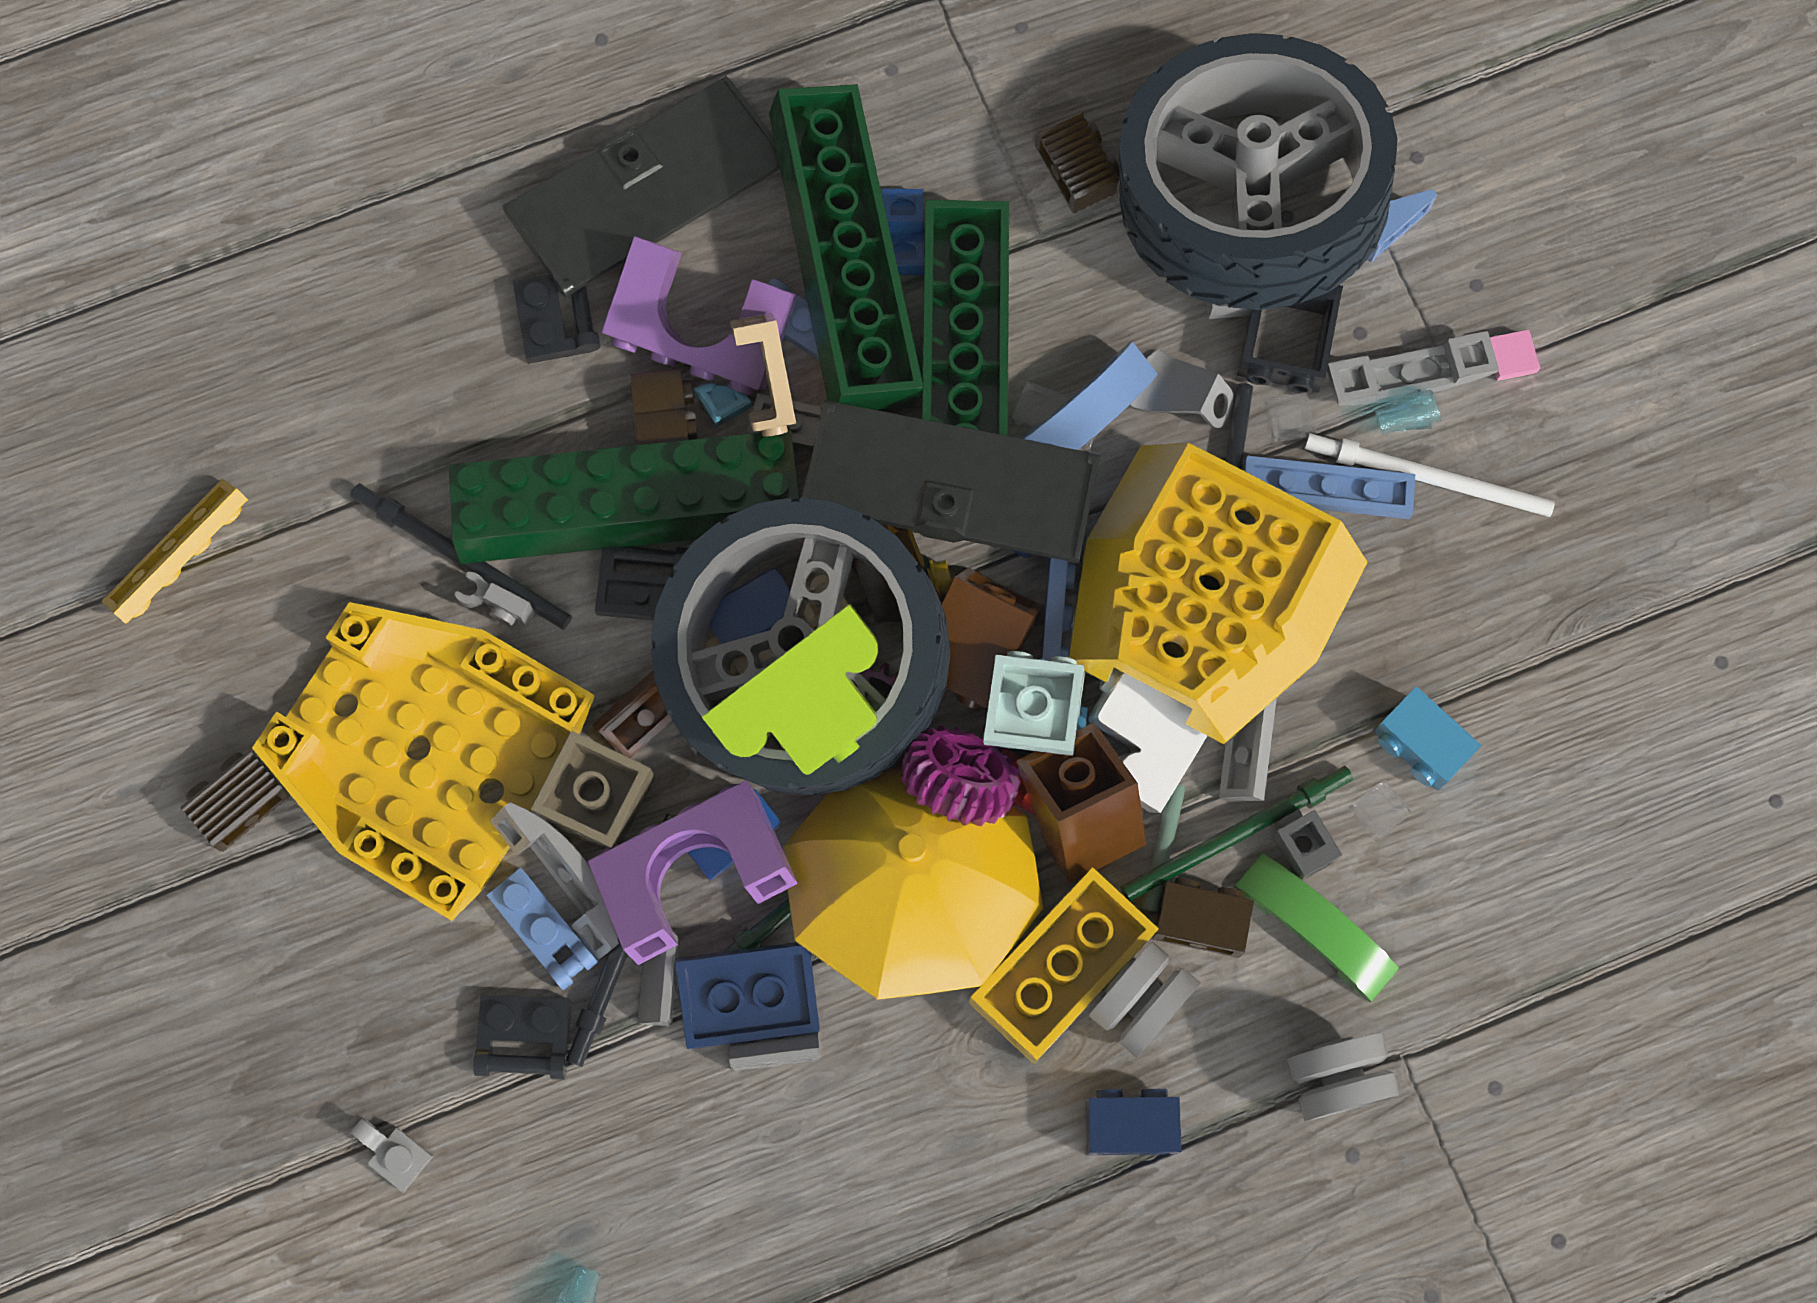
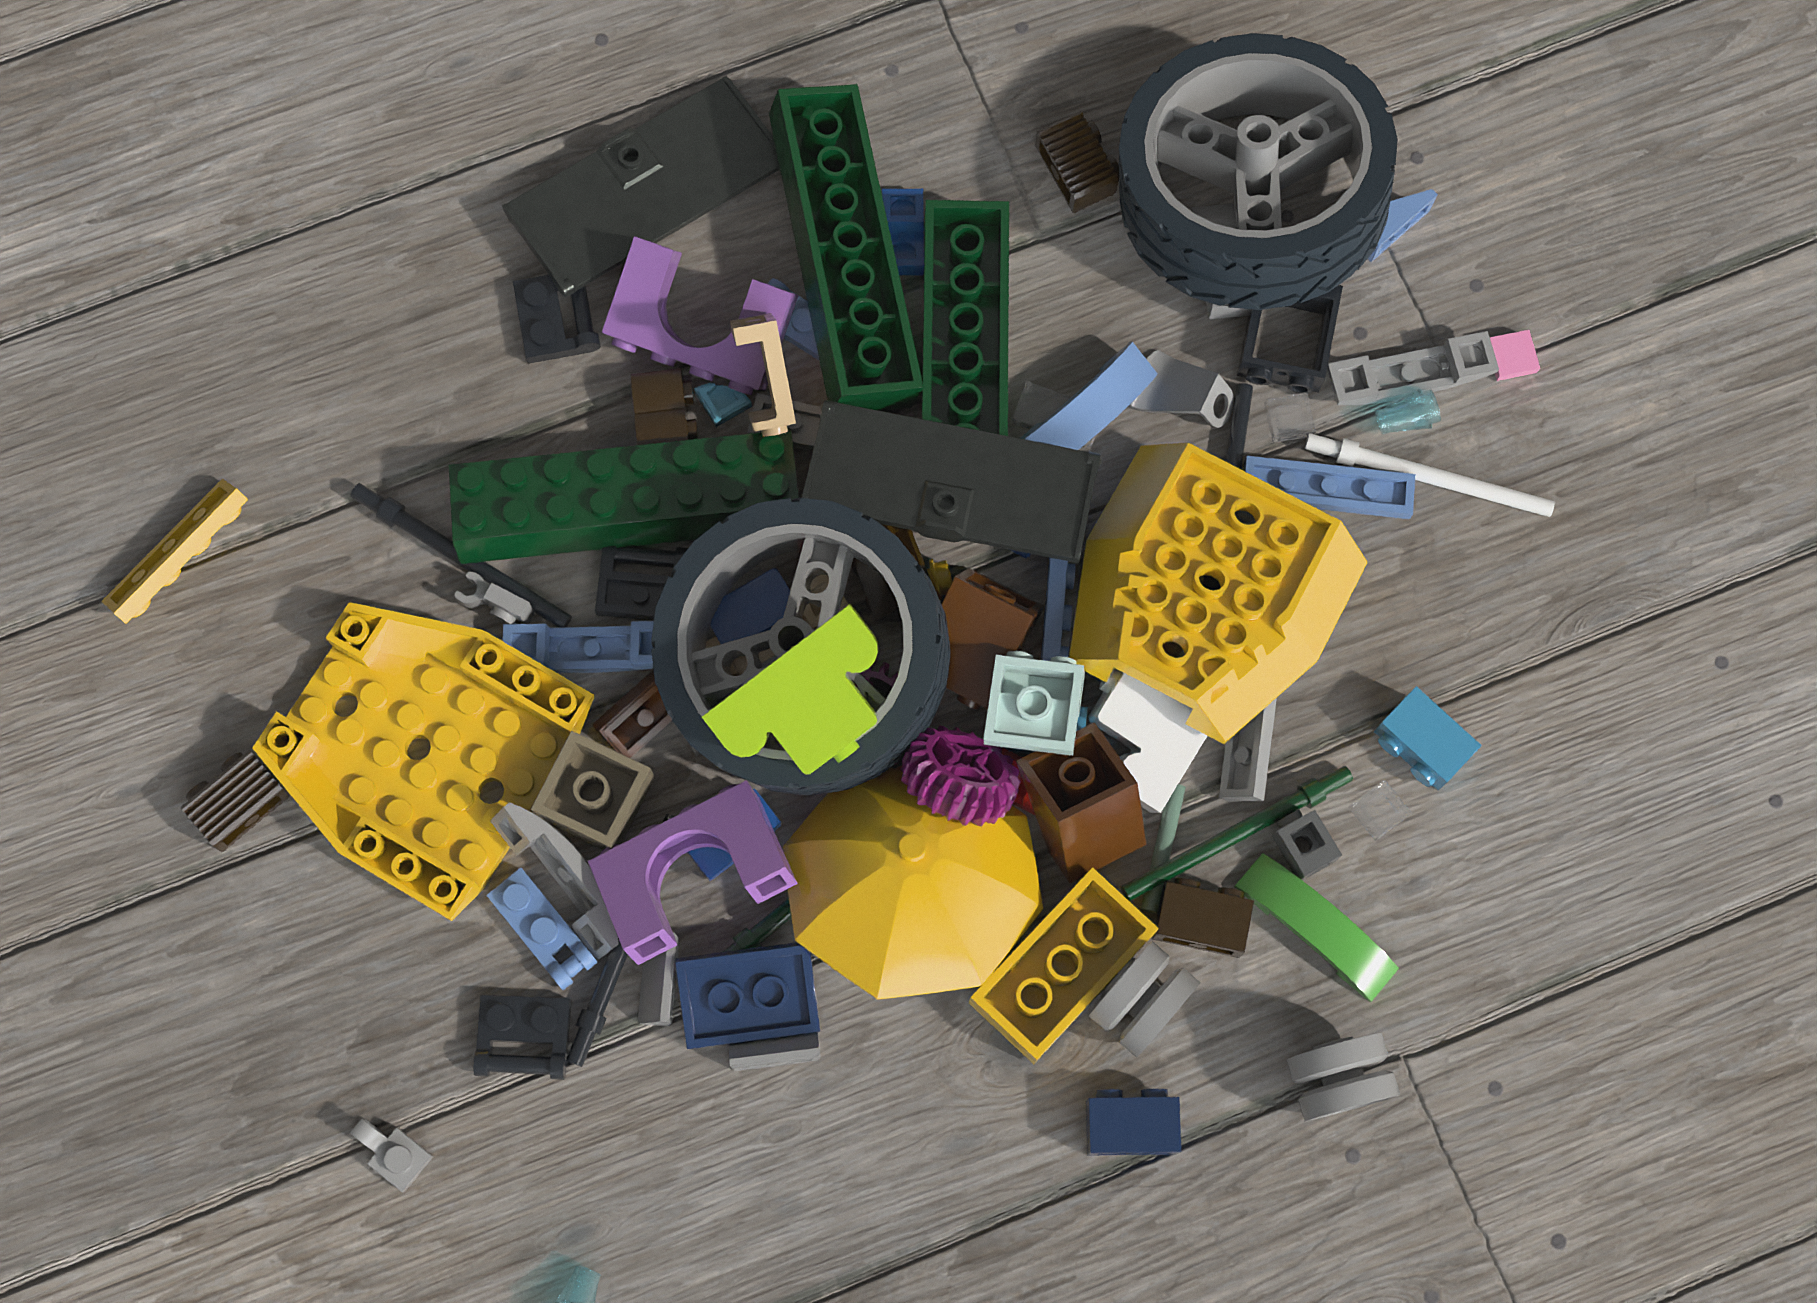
(584, 647): none -> medium blue slope

